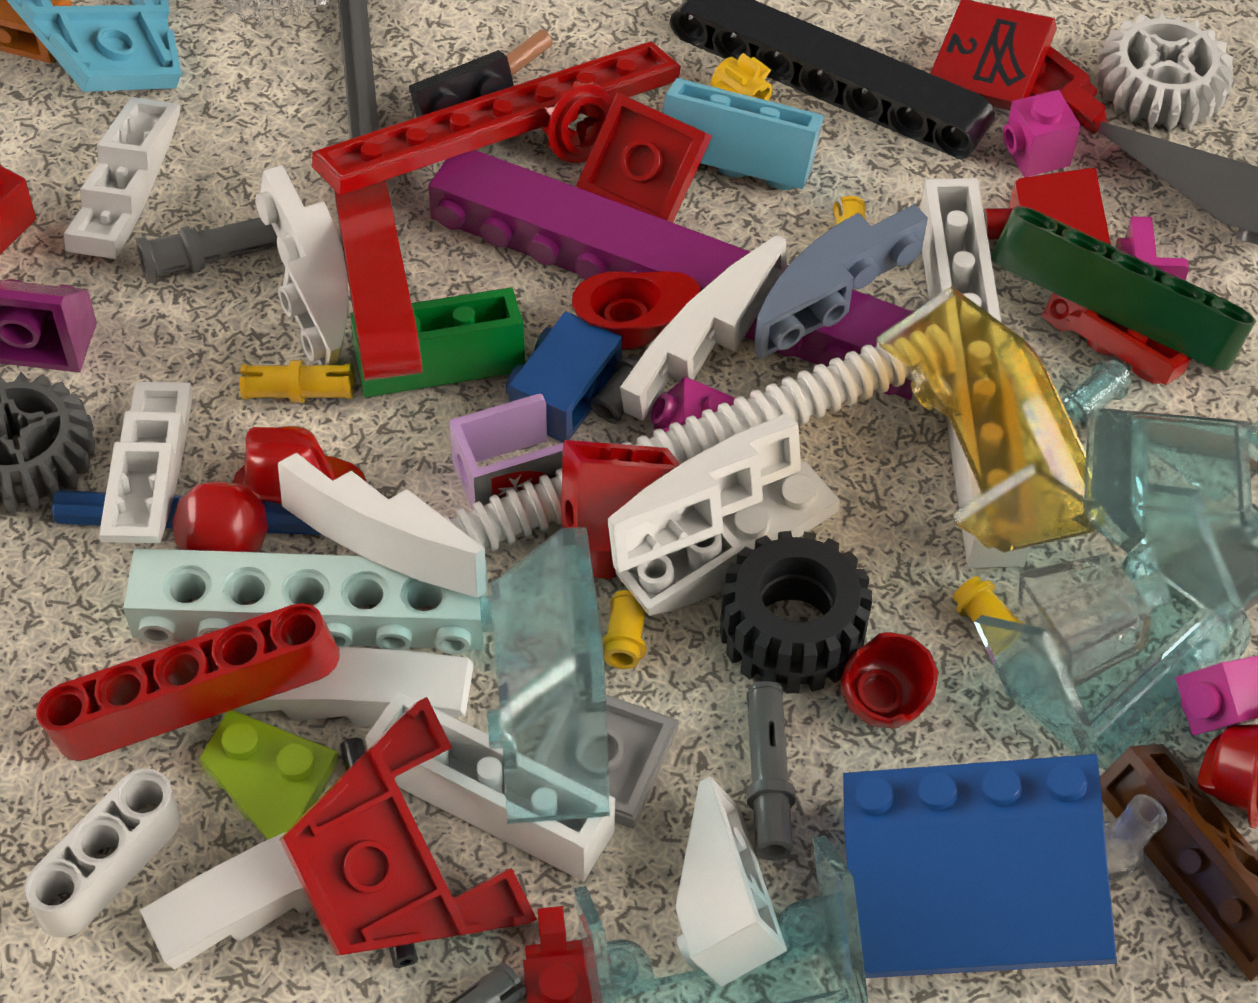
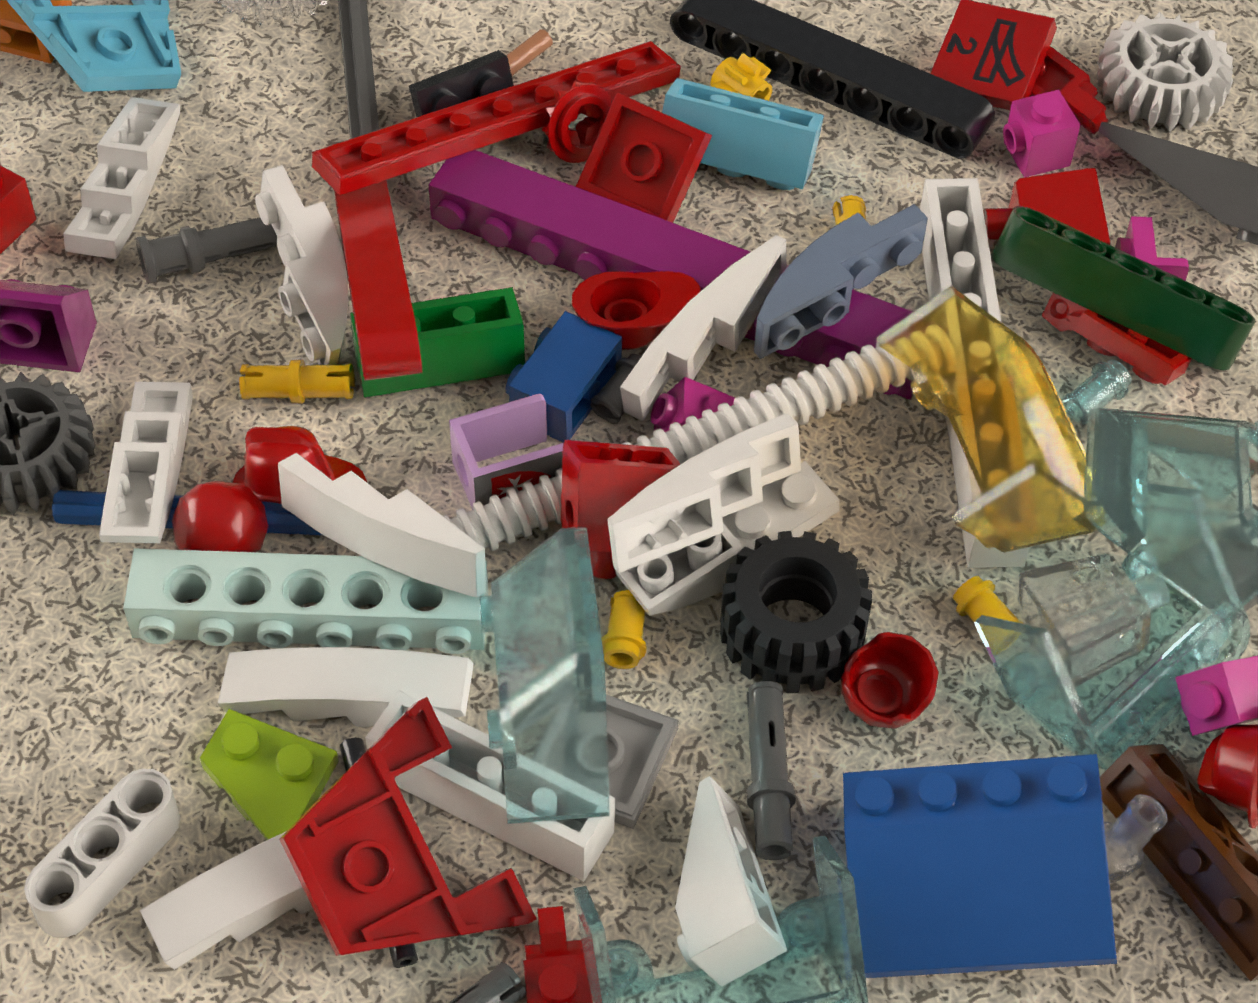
(188, 682): red beam -> none

